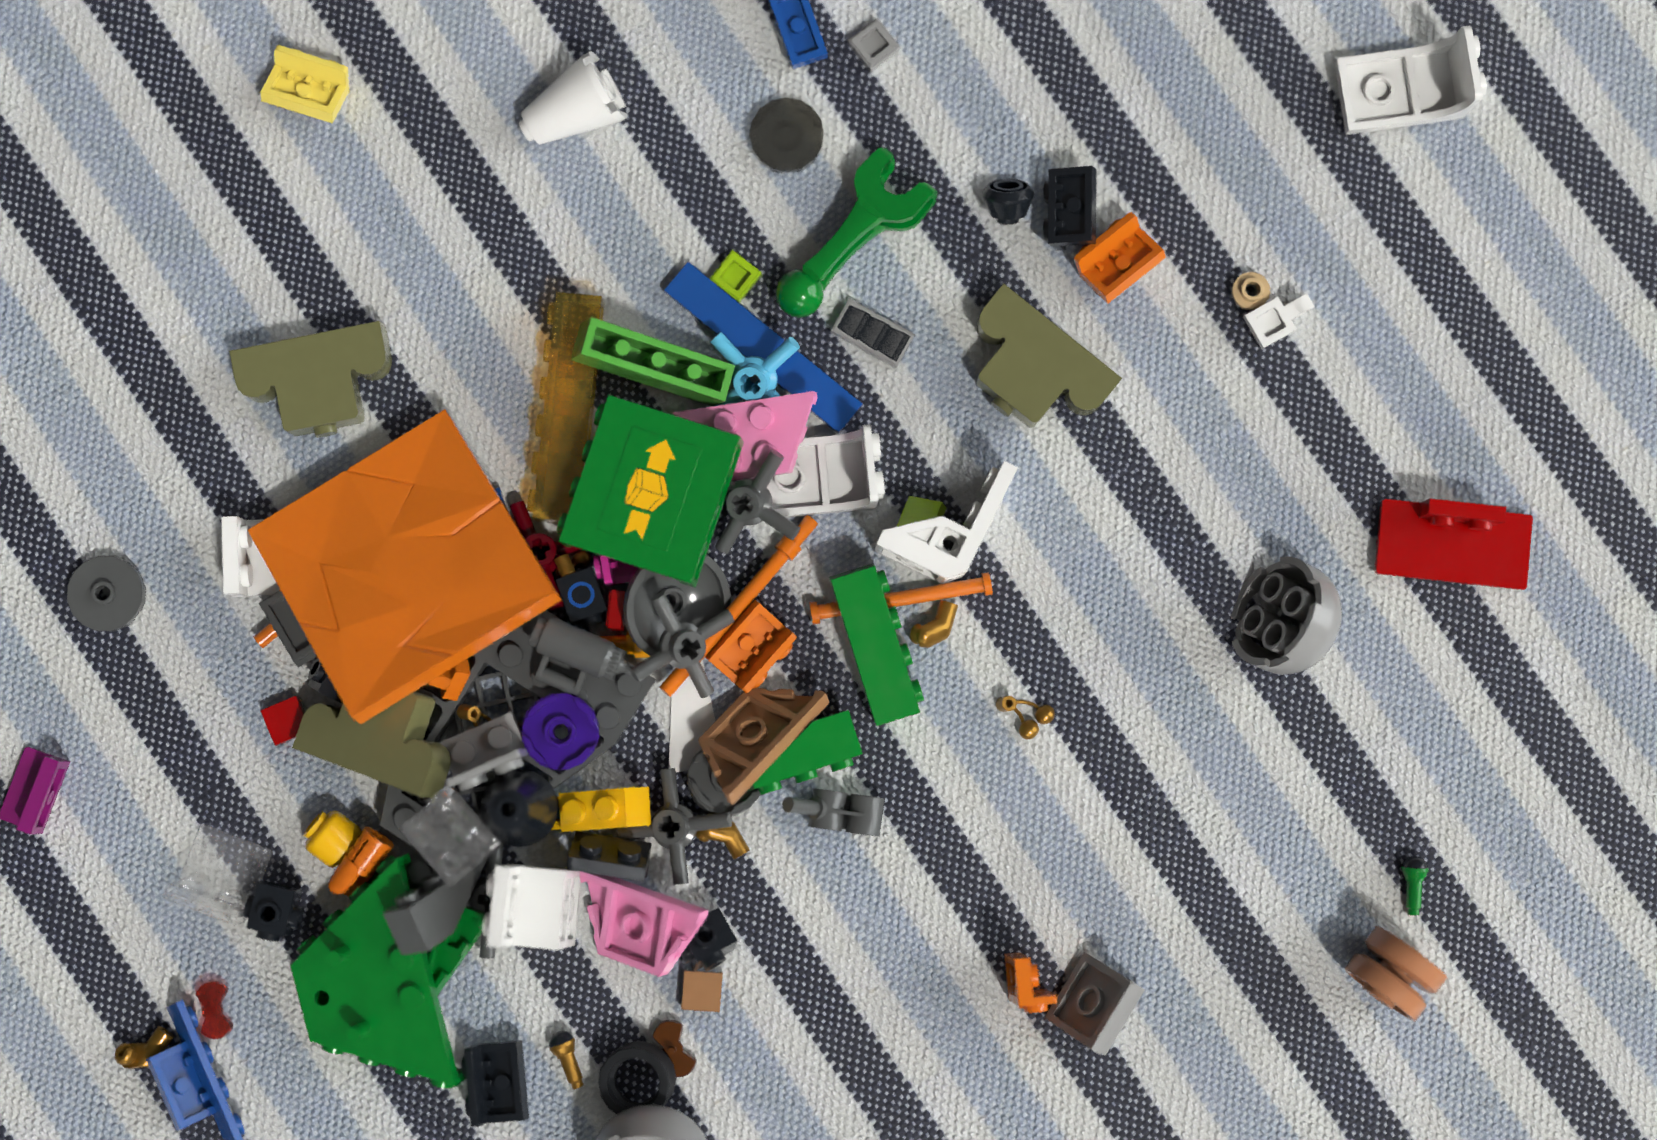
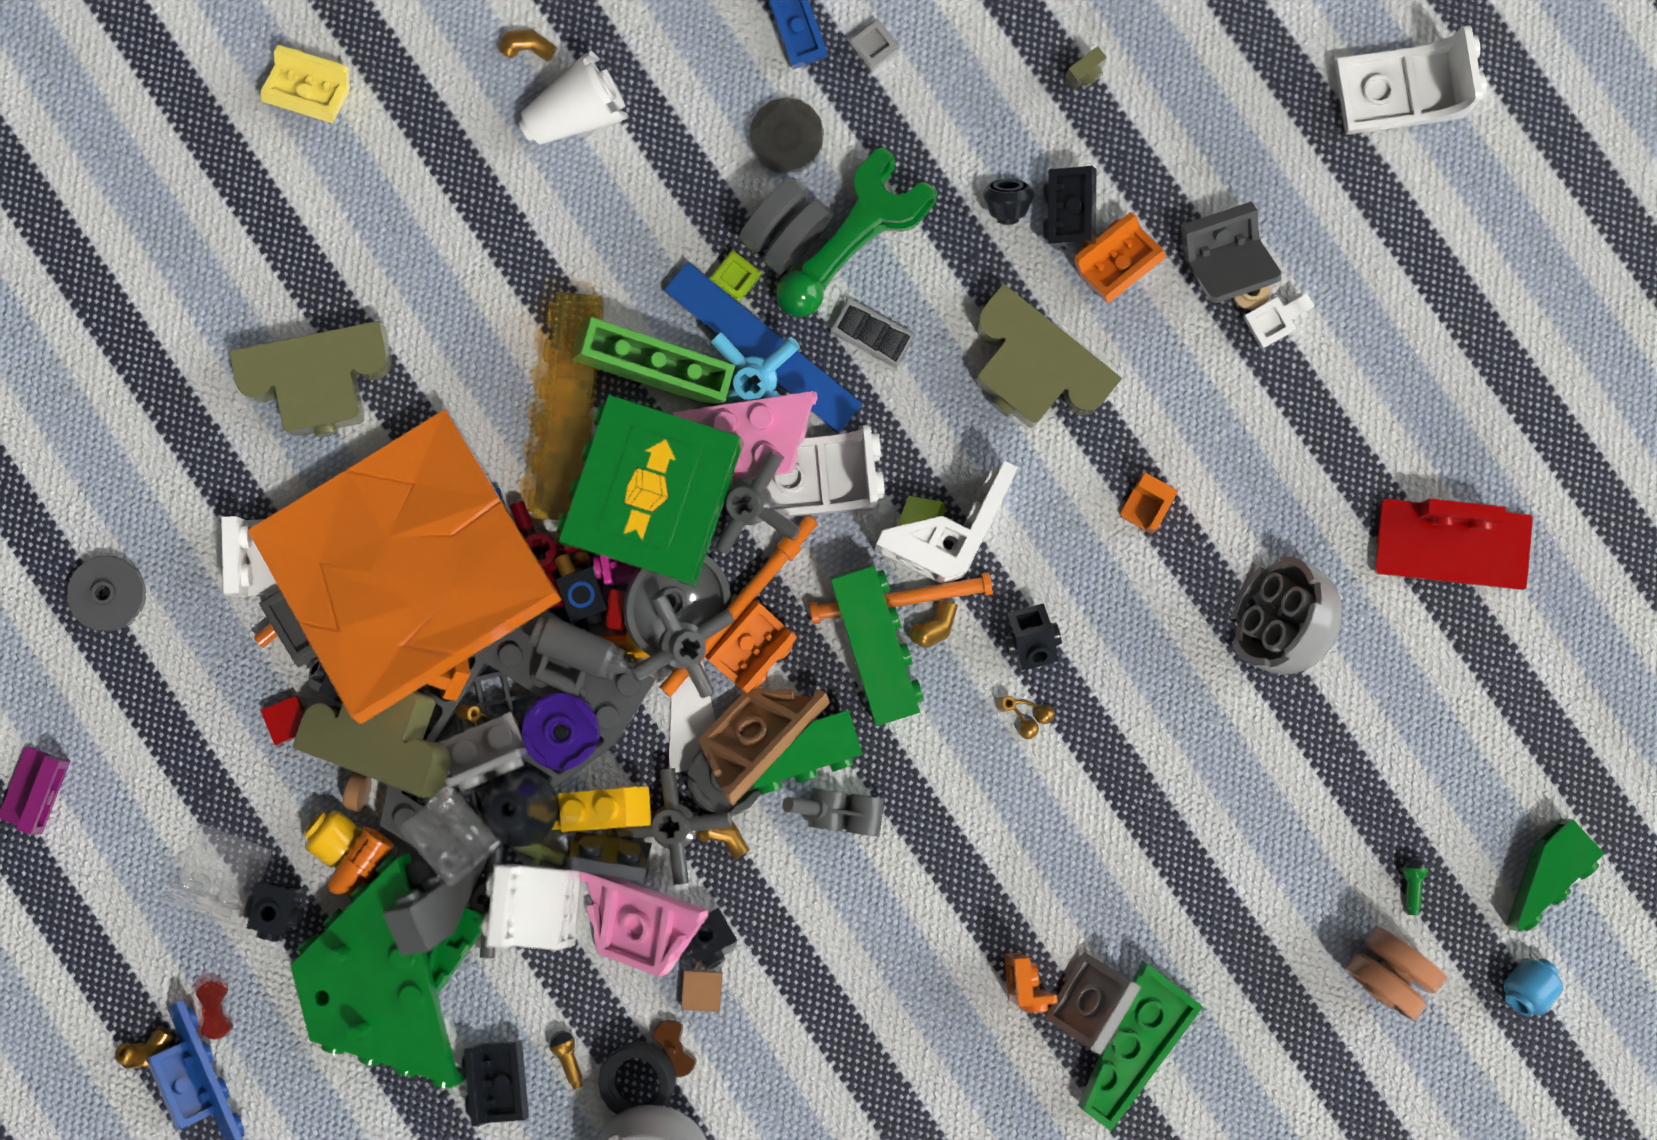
(357, 792): none -> medium nougat tile
(526, 40): none -> pearl gold arm
(542, 852): none -> yellowish green helmet
(785, 225): none -> dark grey wheel
(1035, 644): none -> black brick
(1087, 69): none -> olive plate
(1138, 1045): none -> green wing
(1148, 503): none -> orange panel
(1228, 254): none -> dark grey bracket
(1533, 986): none -> dark azure head
(1552, 868): none -> green slope

